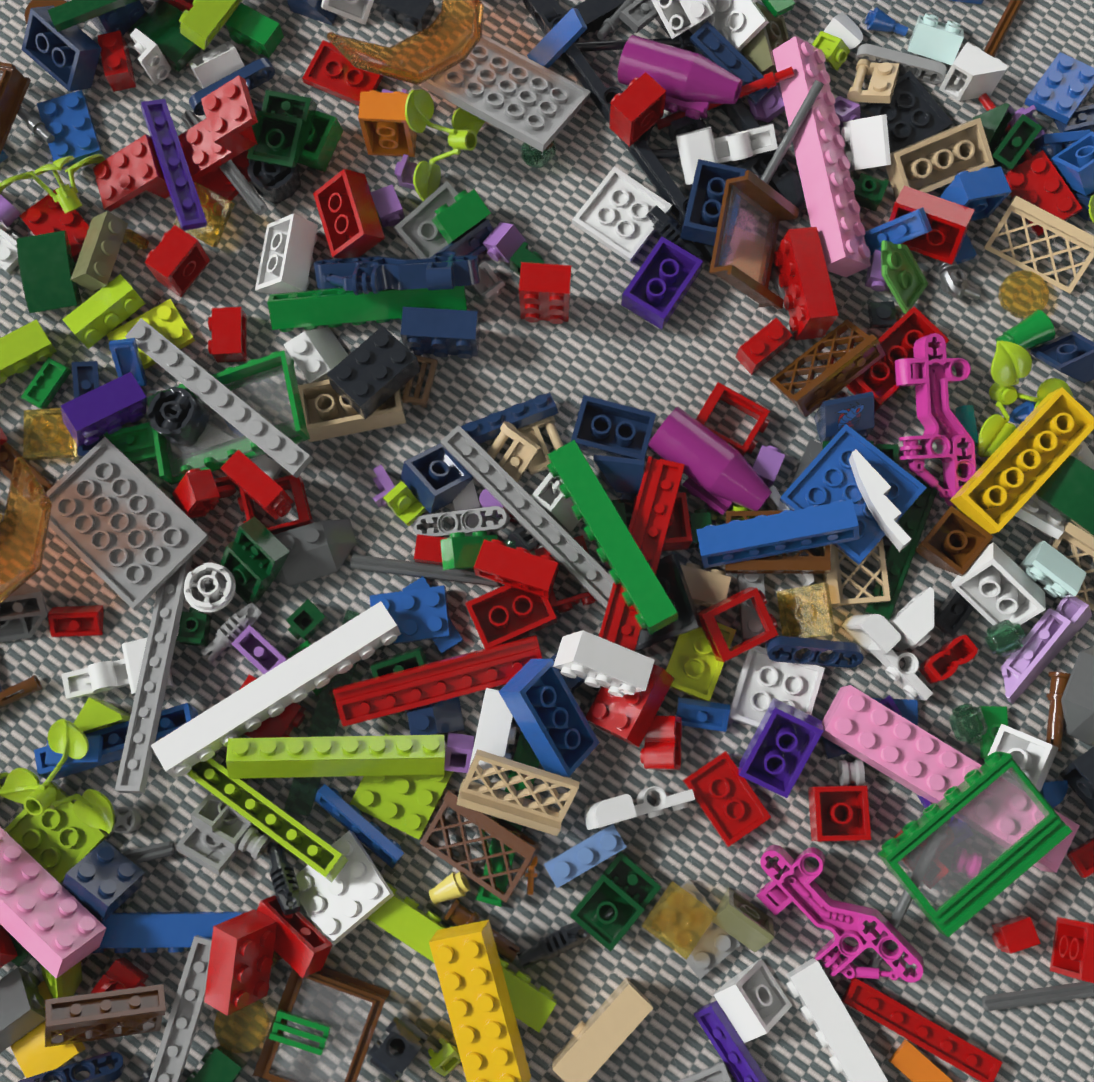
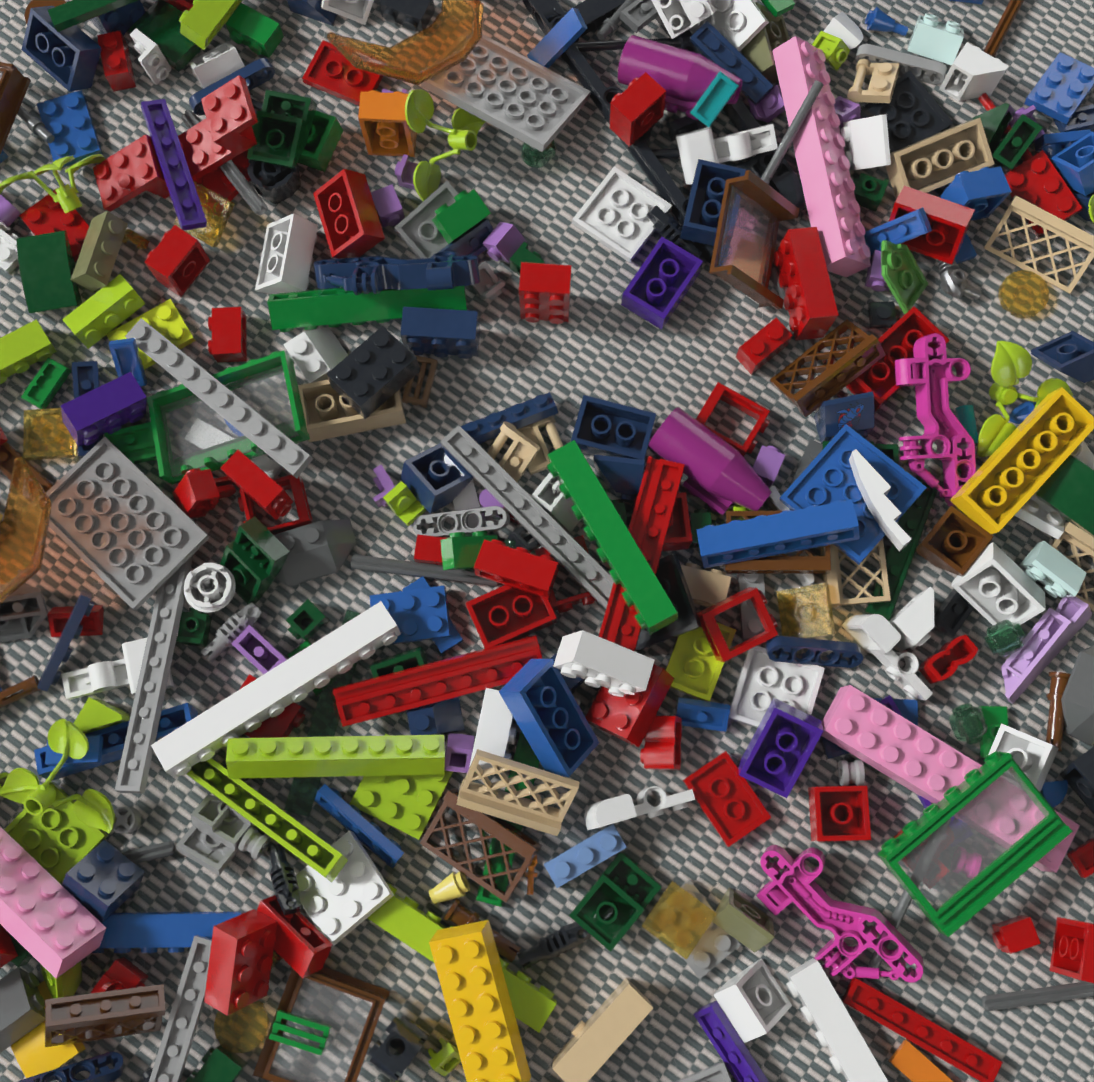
(62, 650): none -> dark blue plate
(178, 416): black brick -> none
(714, 99): none -> teal tile
(770, 80): red bar -> none
(1031, 331): green plant -> none

